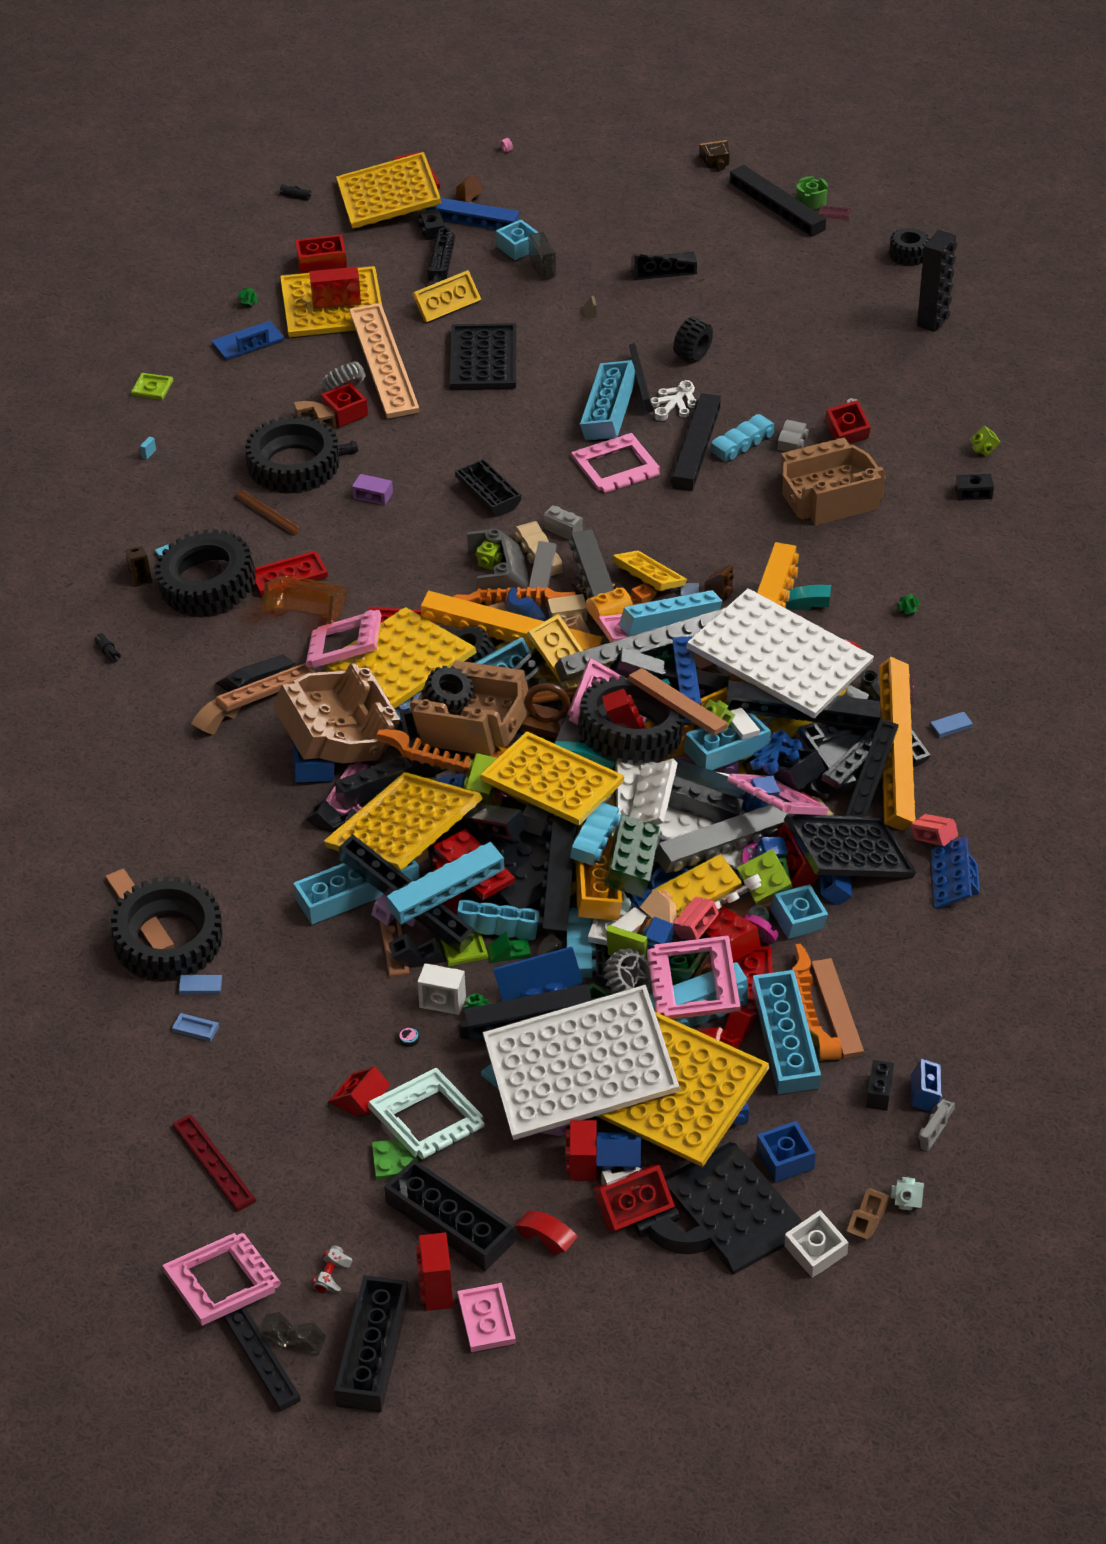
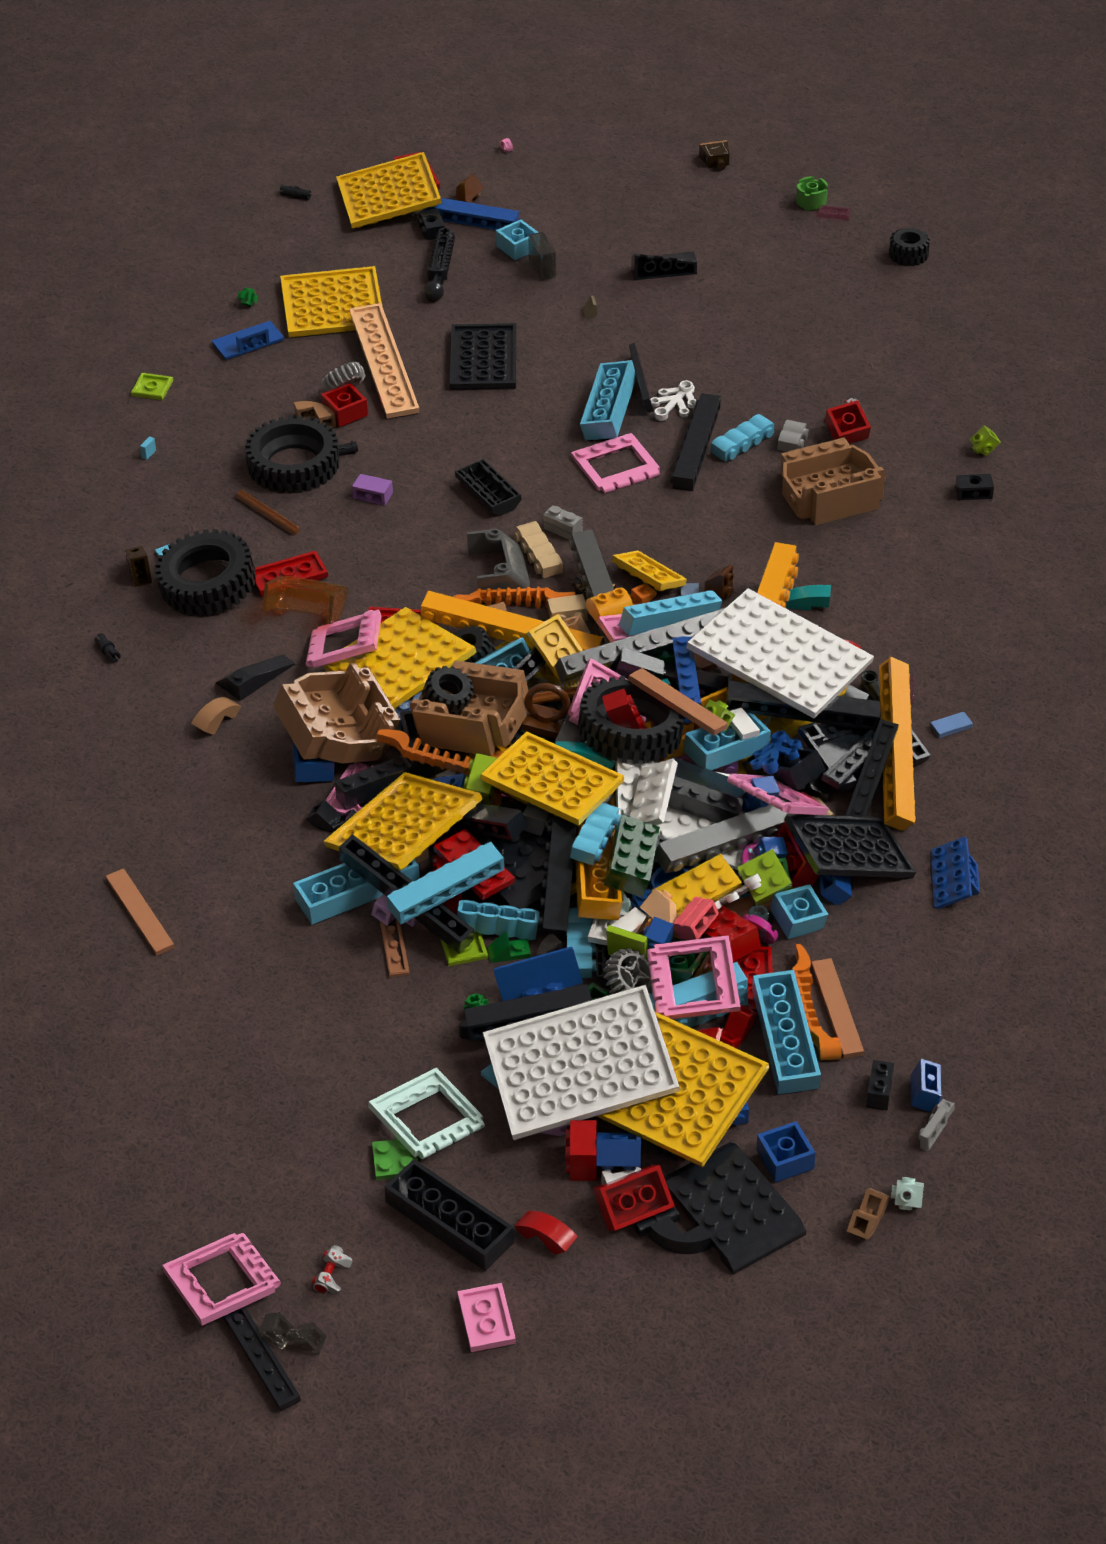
(161, 899): black tyre -> none
(195, 1027): medium blue tile -> none
(200, 985): medium blue tile -> none
(214, 1163): dark red tile -> none
(261, 688): nougat tile -> none
(321, 253): red brick -> none
(335, 287): red brick -> none
(359, 1090): red slope -> none
(372, 1343): black brick -> none
(409, 954): black brick -> none
(409, 1037): tile -> none
(434, 1272): red brick -> none
(441, 989): white brick -> none
(446, 296): yellow plate -> none
(489, 555): lime brick -> none
(523, 607): blue cylinder -> none
(542, 564): light grey tile -> none
(693, 339): black tyre -> none
(778, 200): black brick -> none
(816, 1244): white brick -> none
(908, 604): green gear -> none
(934, 829): coral brick -> none
(936, 280): black brick -> none

